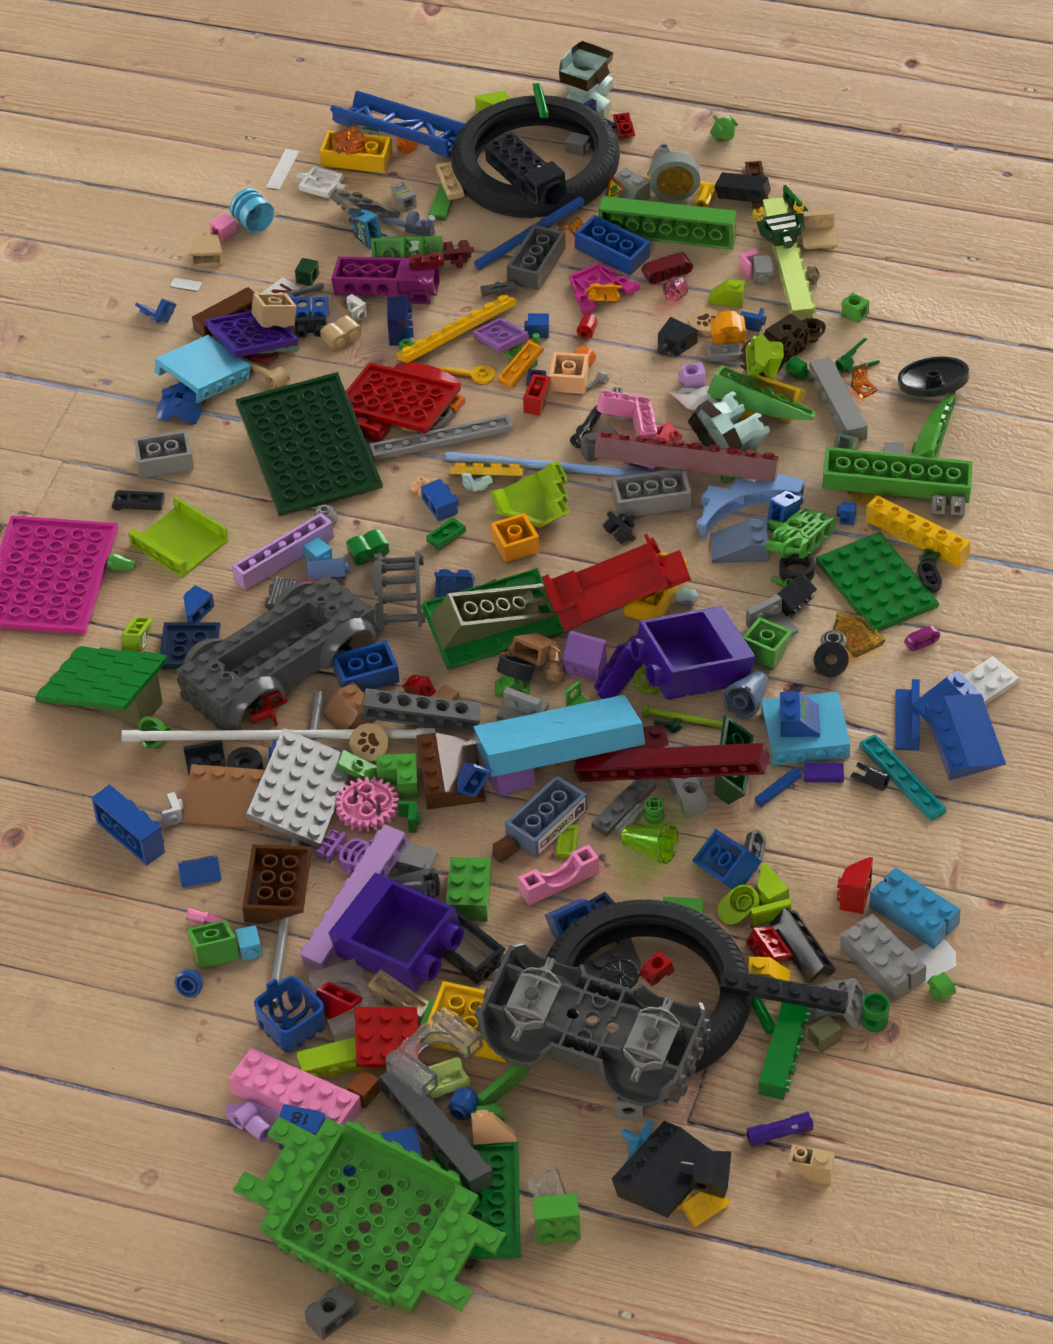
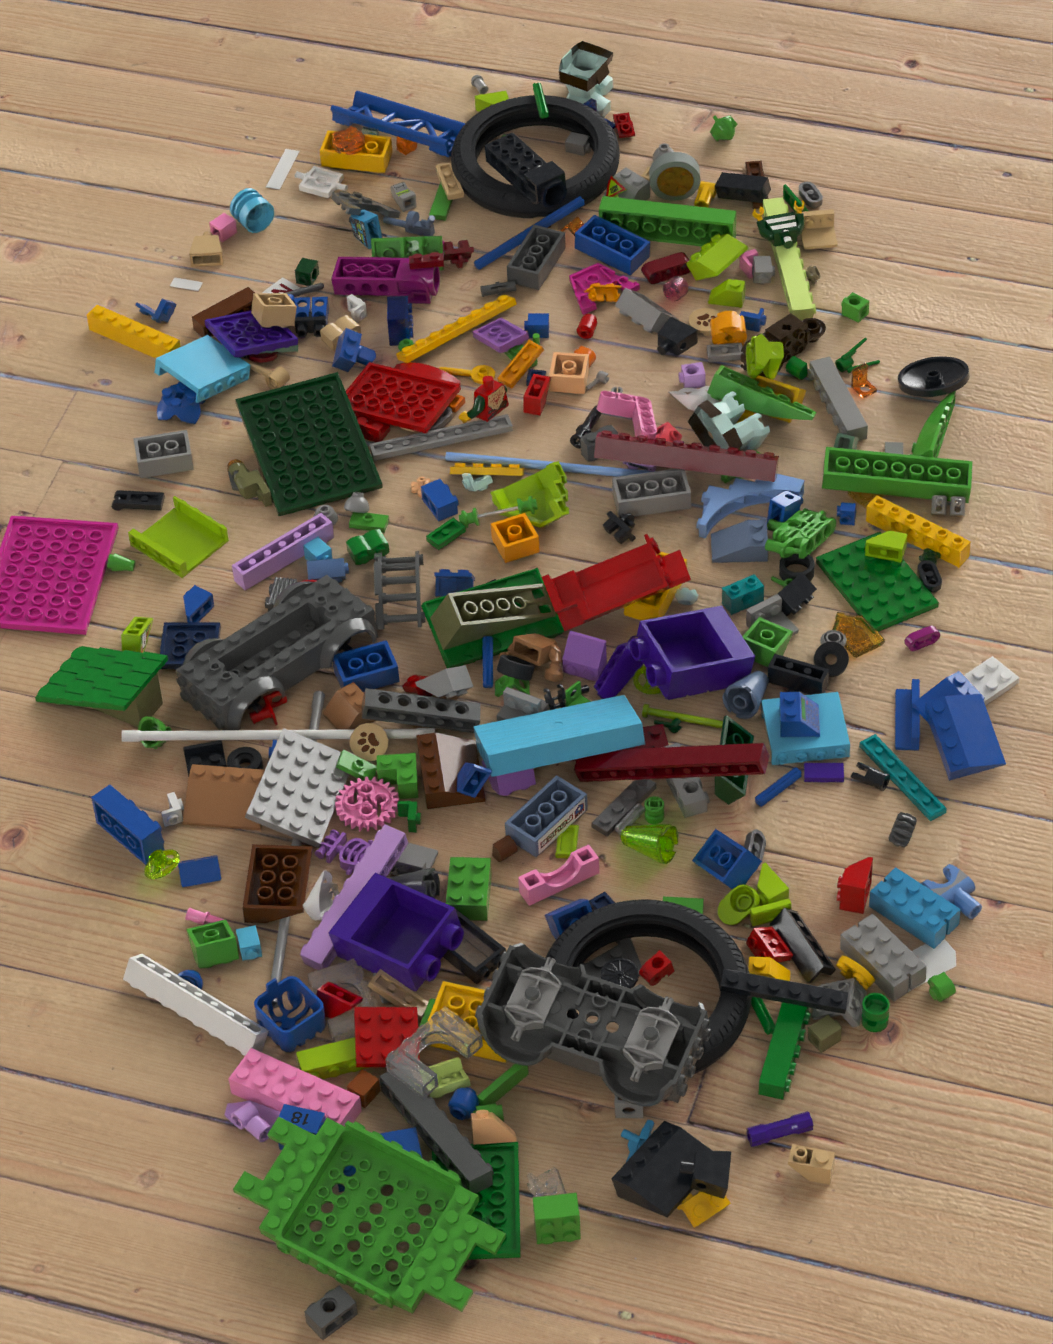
(130, 332): none -> yellow brick
(160, 861): none -> clear neon green piece
(195, 1004): none -> white brick
(248, 482): none -> olive plate
(320, 898): none -> white piece
(350, 351): none -> blue brick
(357, 503): none -> light grey brick
(369, 521): none -> bright green plate
(447, 683): none -> light grey slope
(473, 517): none -> bright green axle
(477, 81): none -> light grey pin
(487, 649): none -> blue axle
(488, 401): none -> torso
(561, 696): none -> black piece
(643, 310): none -> light grey slope
(715, 256): none -> lime slope
(742, 594): none -> teal brick
(798, 675): none -> black brick
(810, 194): none -> flat silver plate
(850, 968): none -> yellow tile
(887, 546): none -> lime slope
(902, 829): none -> dark grey gear
(957, 890): none -> medium blue connector

